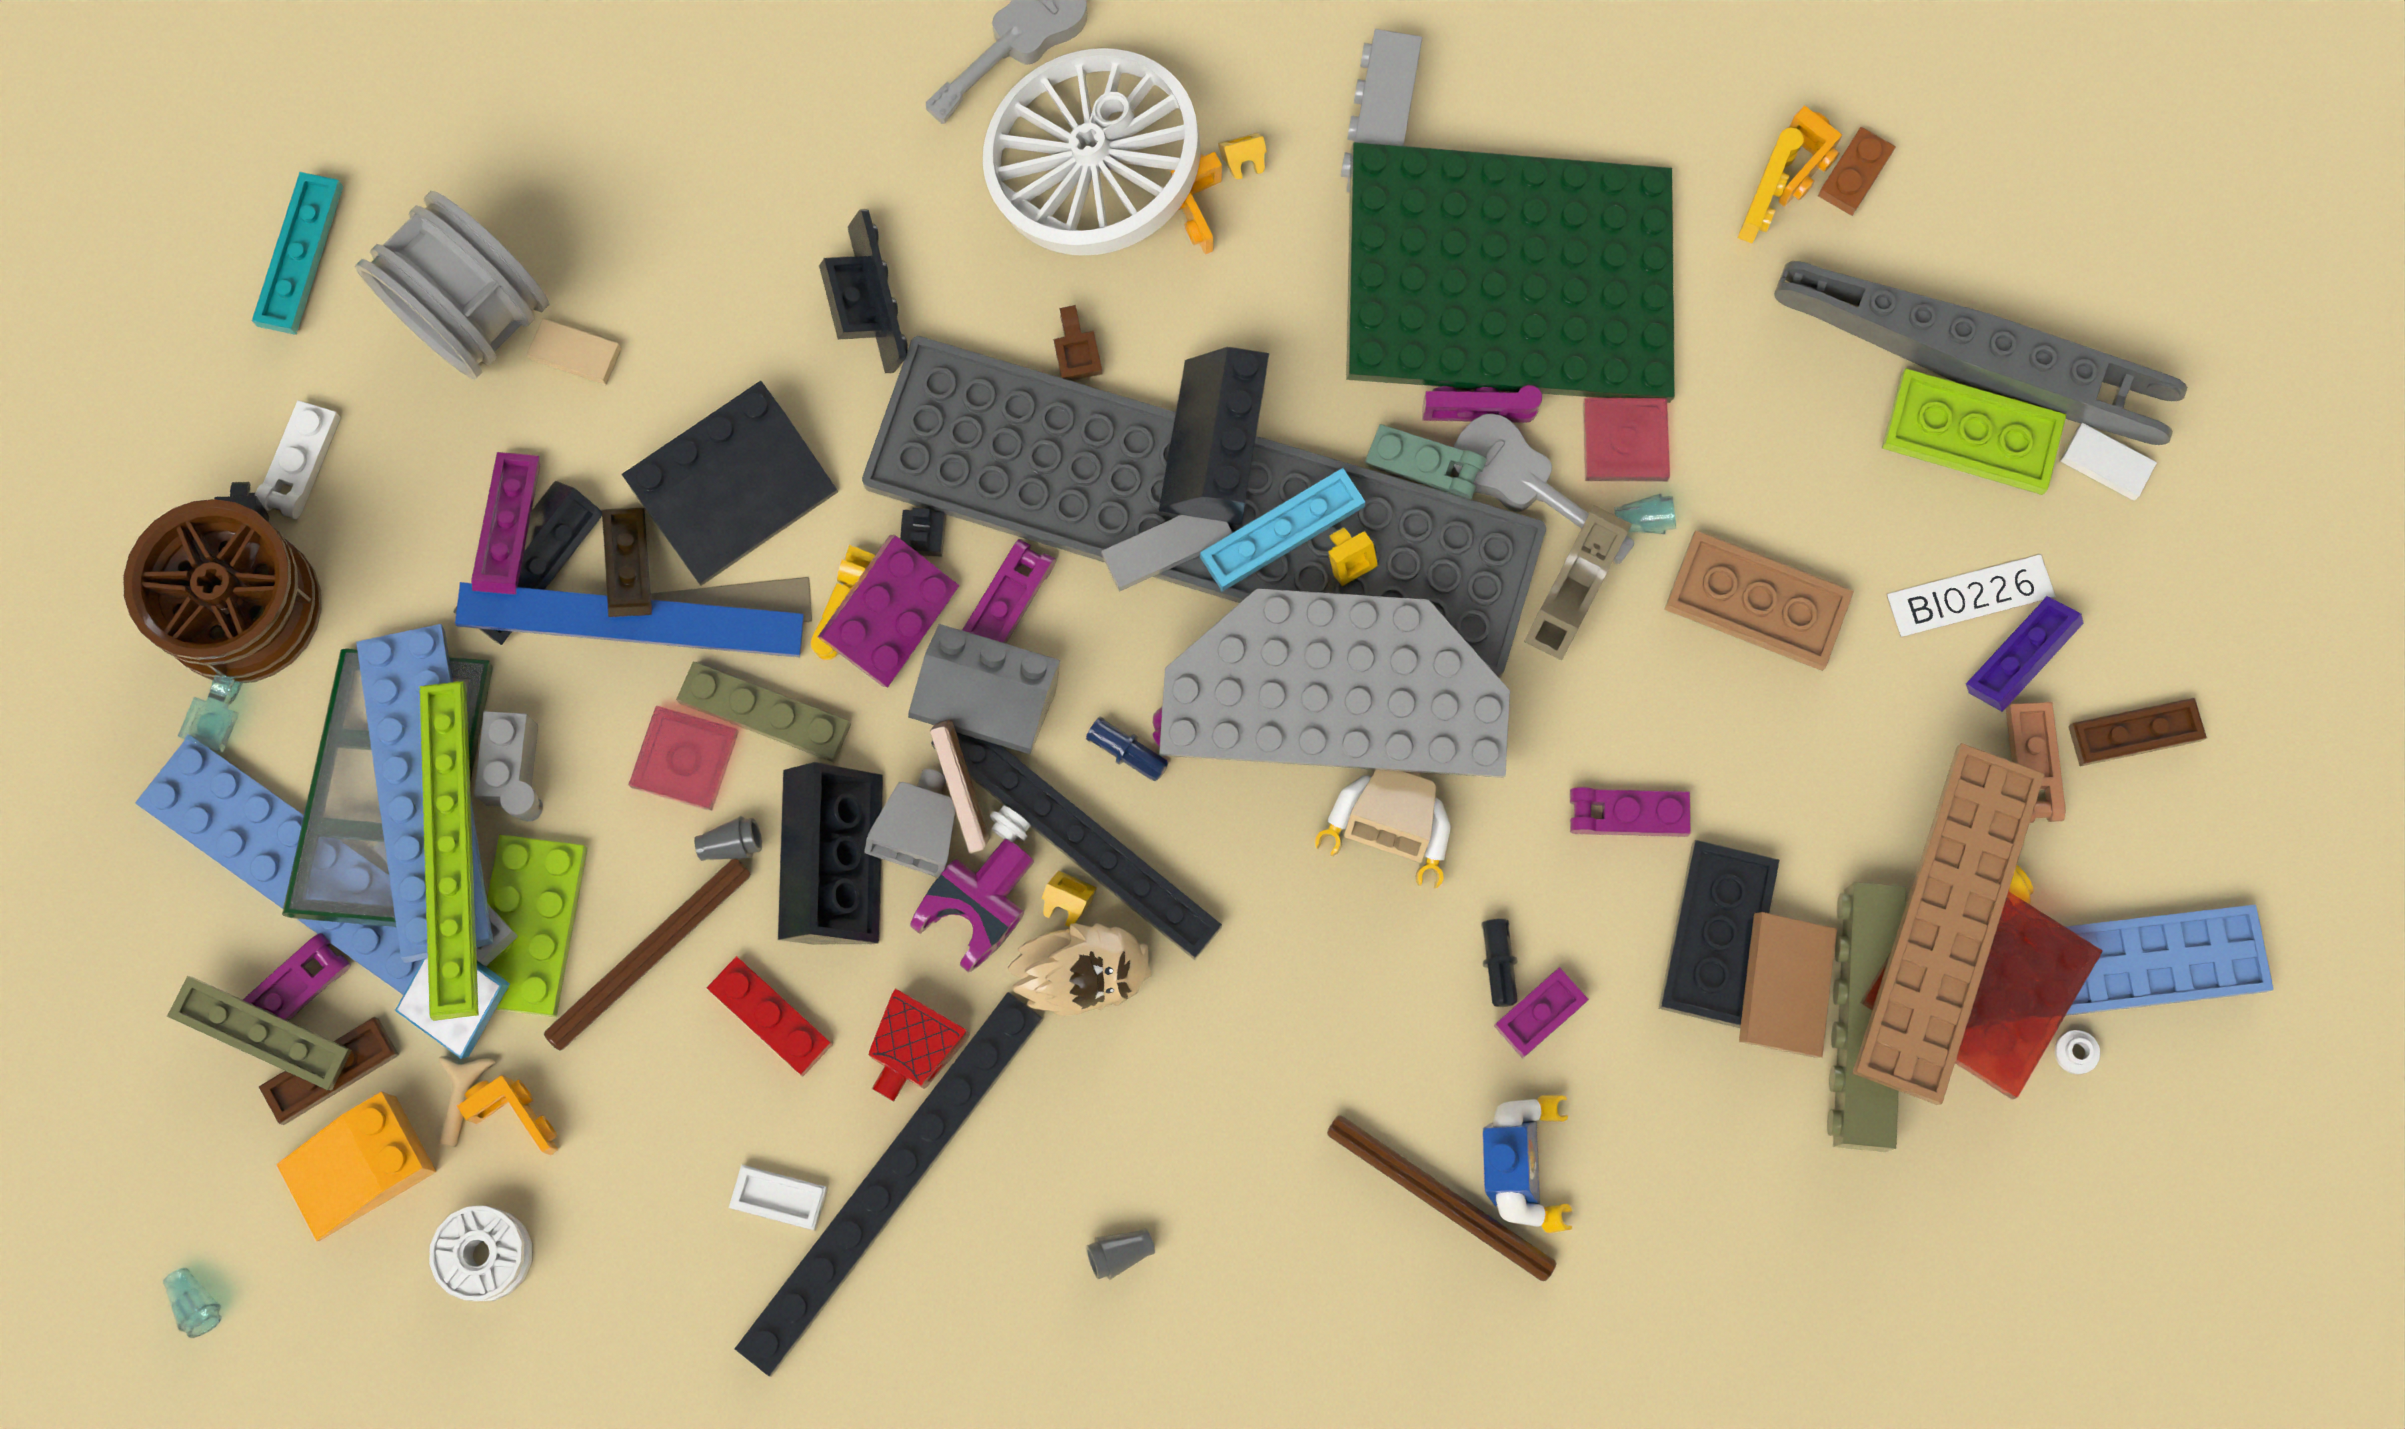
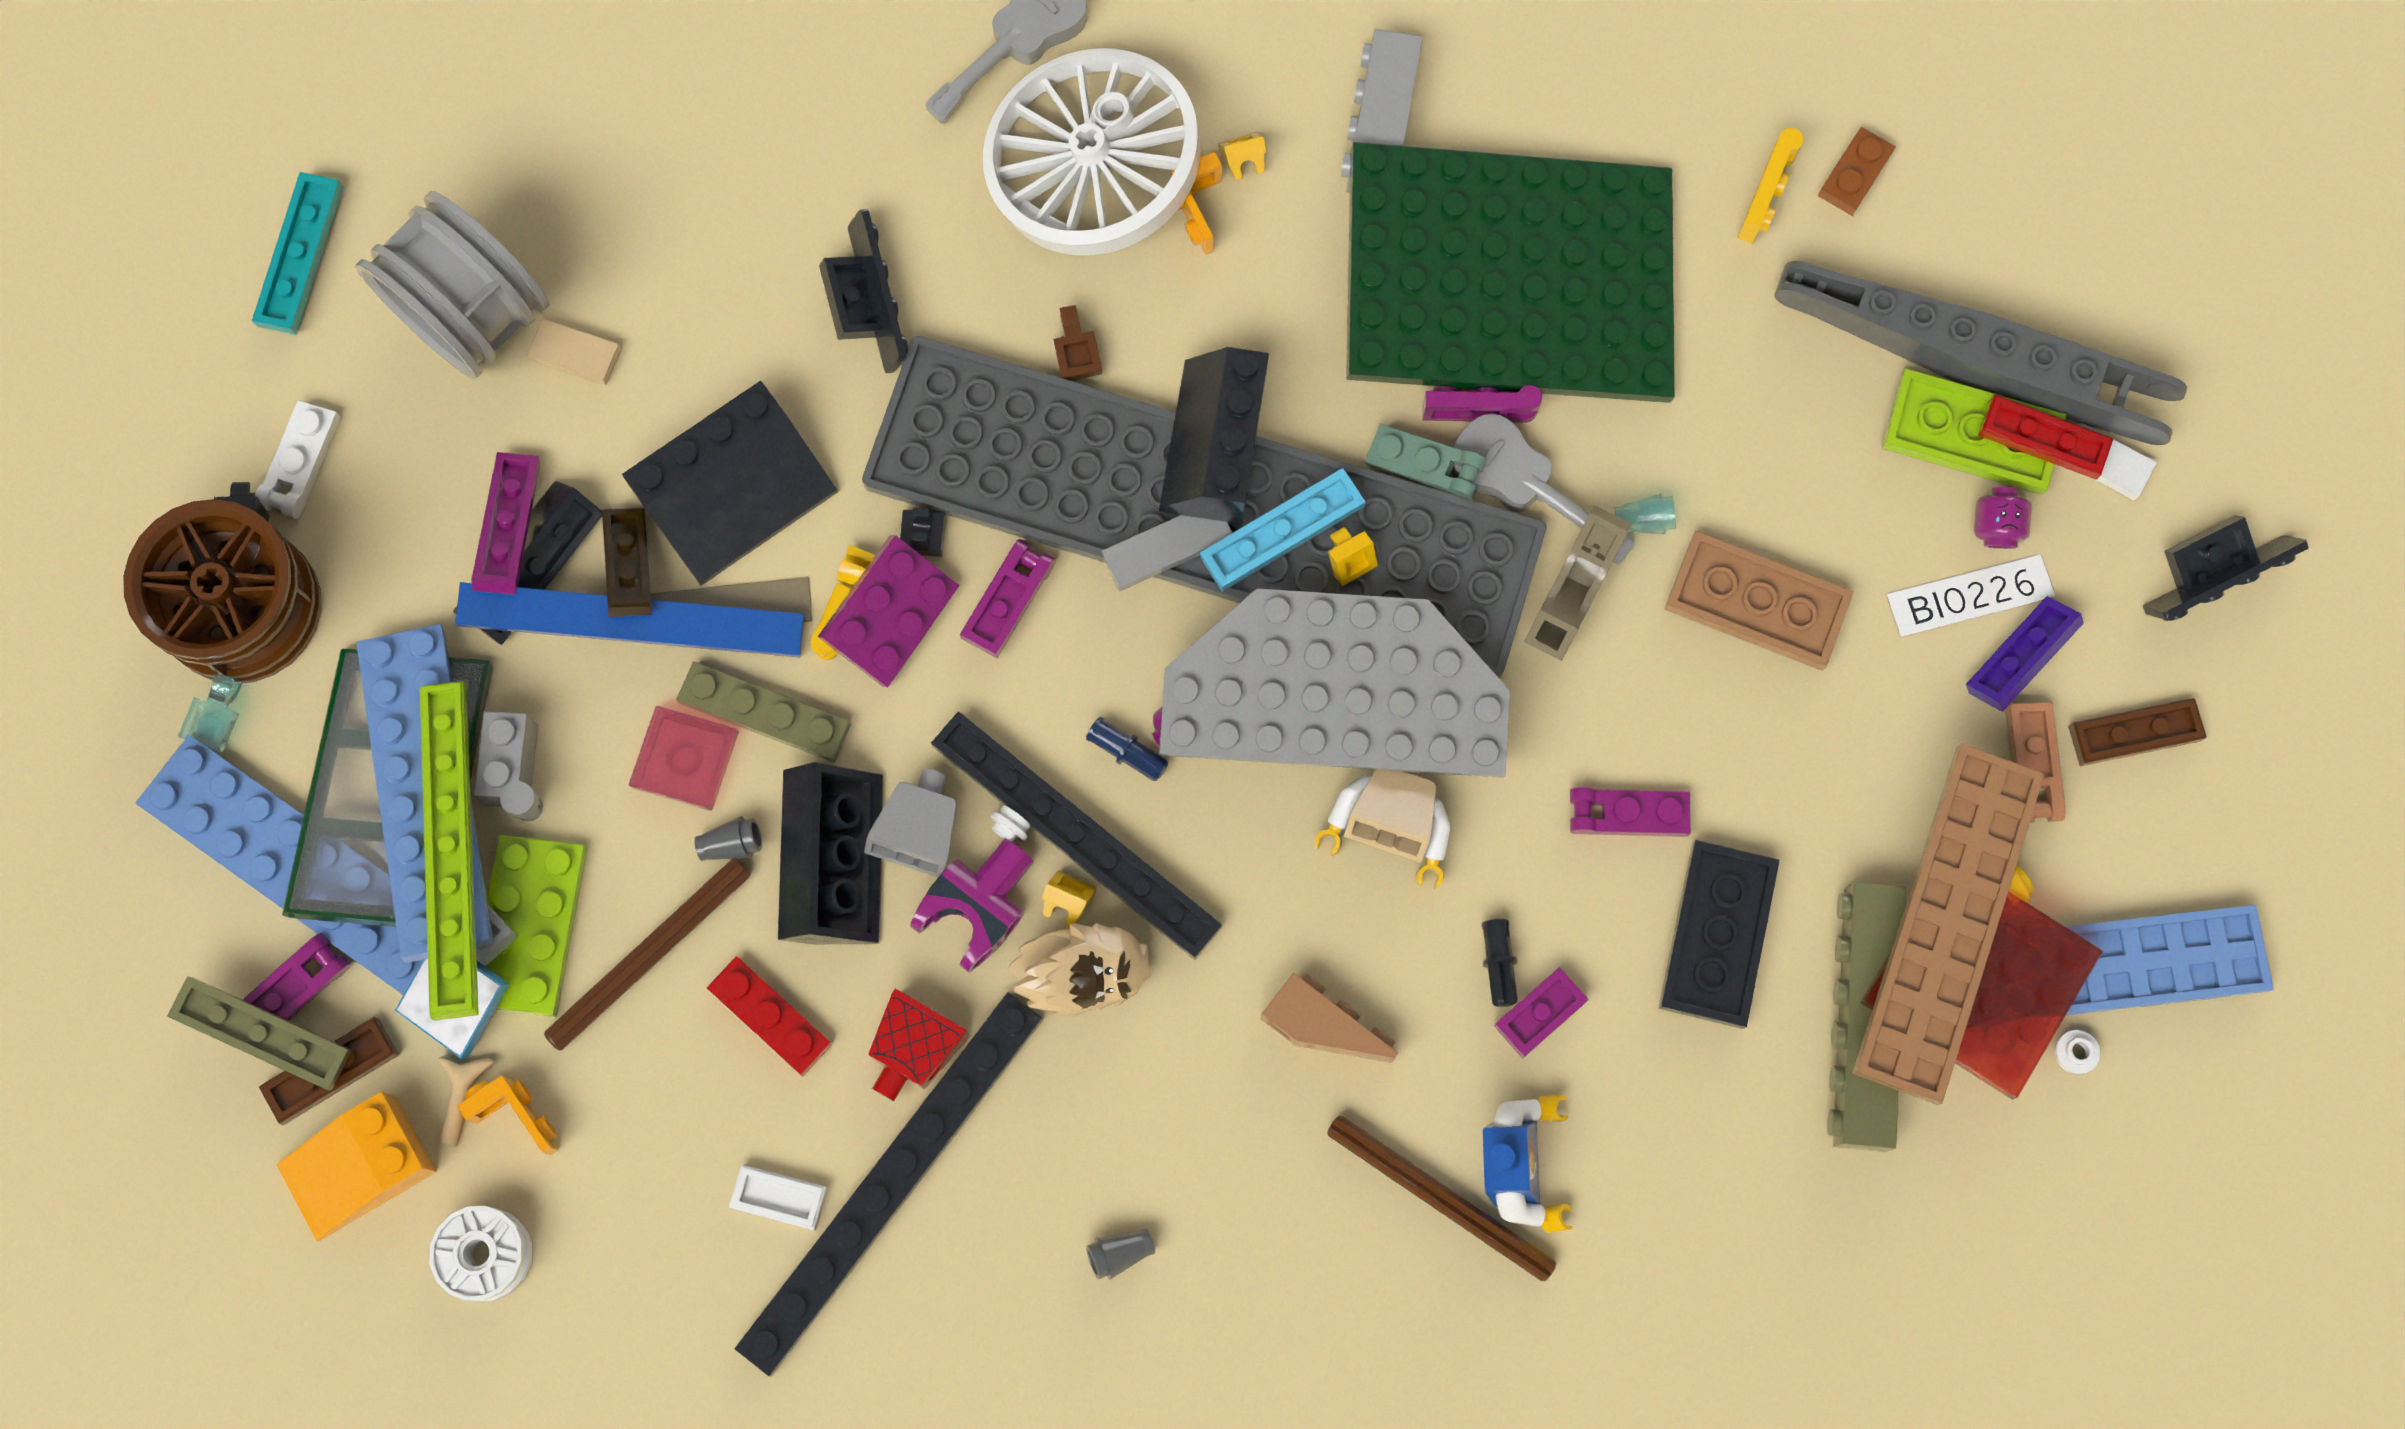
(191, 1303): clear light blue cone -> none
(960, 785): tile -> none
(985, 688): slope -> none
(1315, 1022): none -> medium nougat slope
(1626, 439): clear pink tile -> none
(1788, 985): medium nougat tile -> none
(1821, 142): light orange bracket -> none
(2002, 518): none -> magenta head
(2045, 436): none -> red tile
(2217, 561): none -> black bracket

